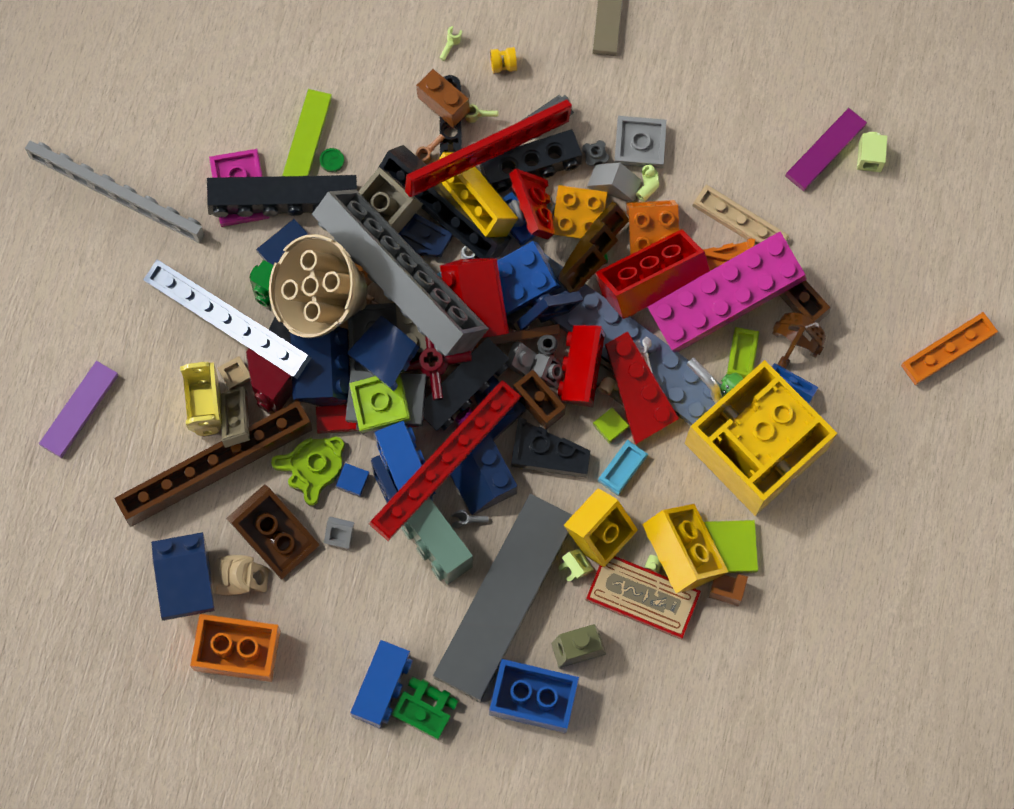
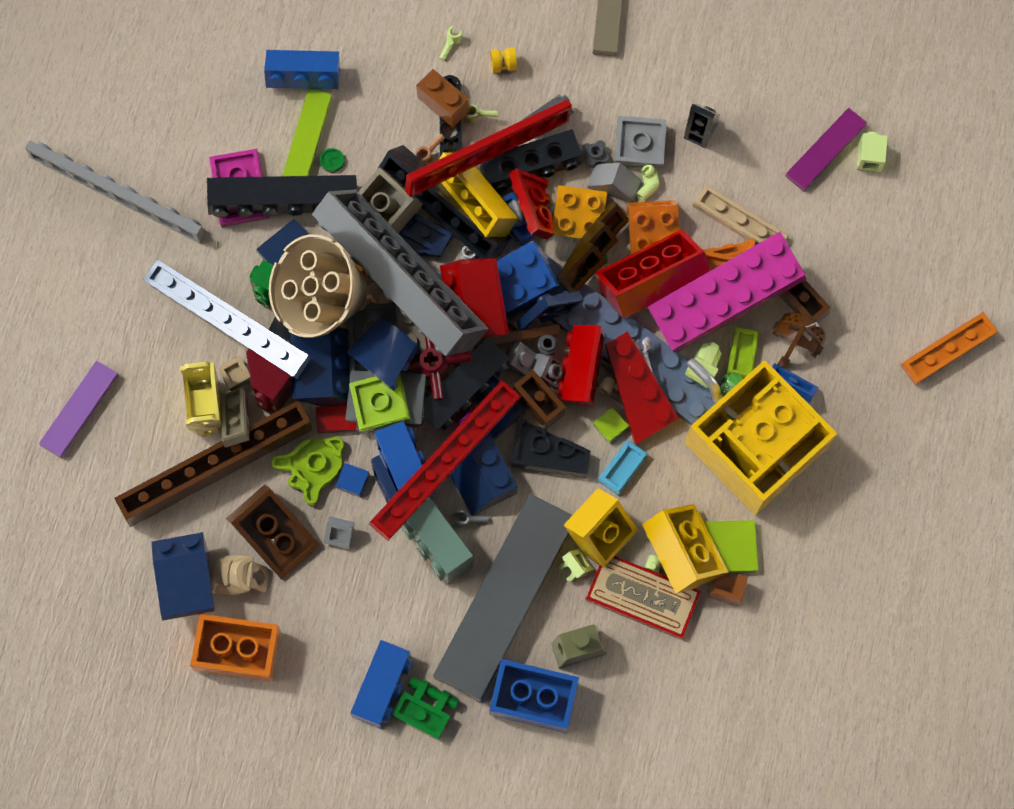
(302, 69): none -> blue brick
(701, 124): none -> black slope
(708, 357): none -> yellowish green piece

